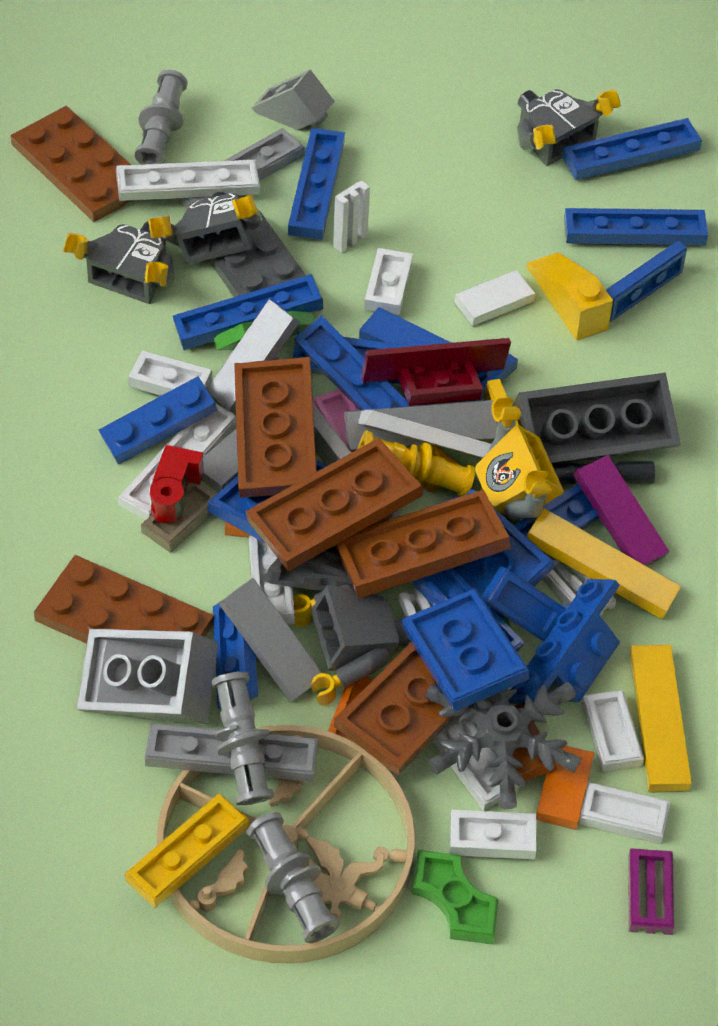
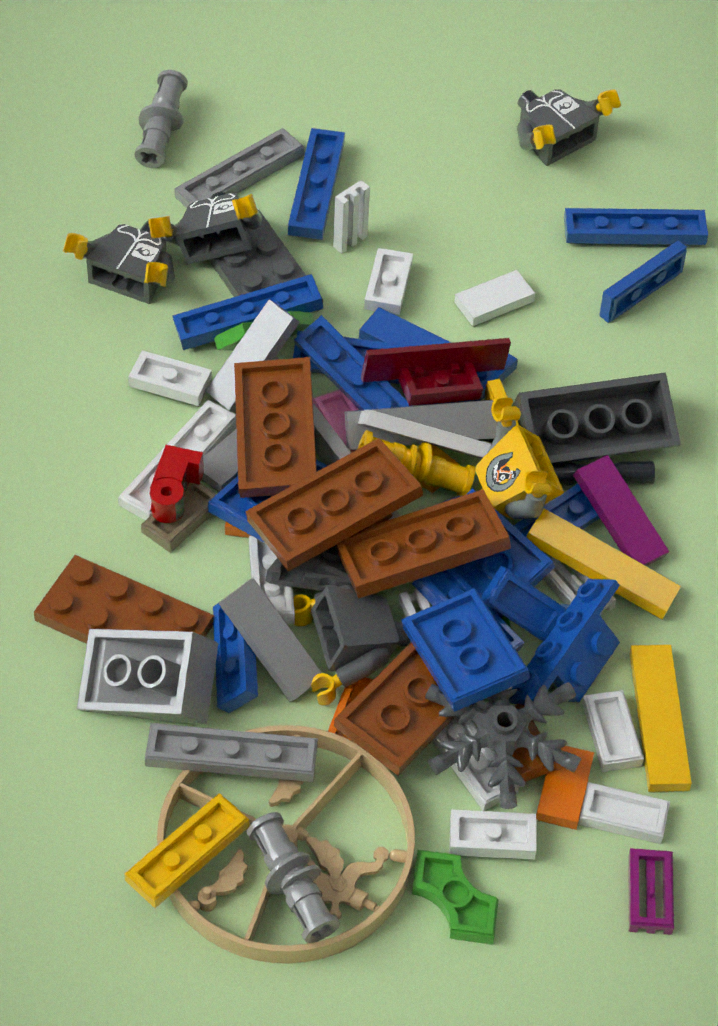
(73, 161): dark orange plate -> none
(158, 420): blue plate -> none
(186, 179): white tile -> none
(241, 738): light grey piece -> none
(296, 102): light grey slope -> none
(573, 294): yellow slope -> none
(631, 148): blue plate -> none

